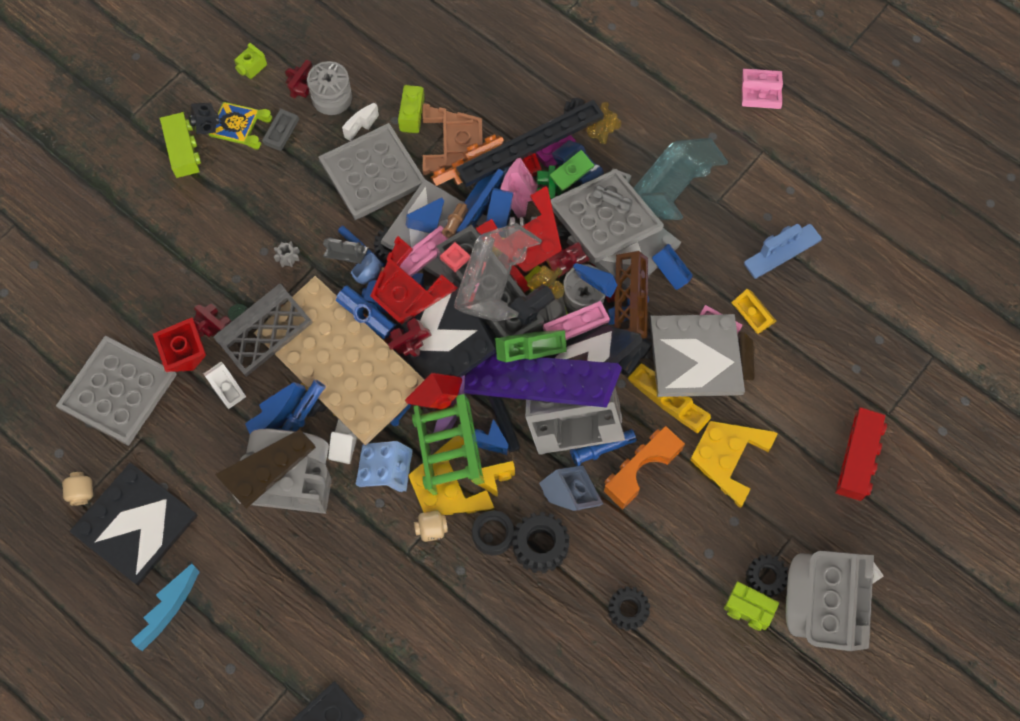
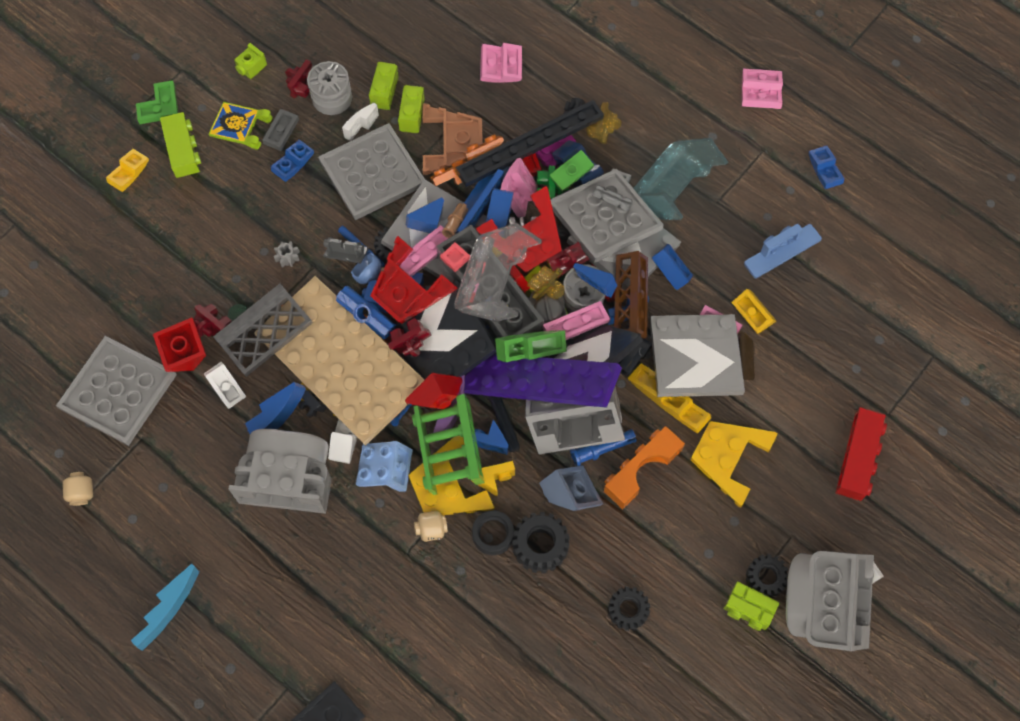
(129, 169): none -> yellow slope
(133, 523): black plate -> none
(163, 105): none -> bright green plate
(203, 118): black brick -> none
(261, 470): dark brown wing -> none
(294, 159): none -> blue slope
(295, 420): blue pin -> none
(384, 85): none -> lime brick
(501, 63): none -> bright pink slope
(533, 303): black piece -> none
(825, 168): none -> blue slope

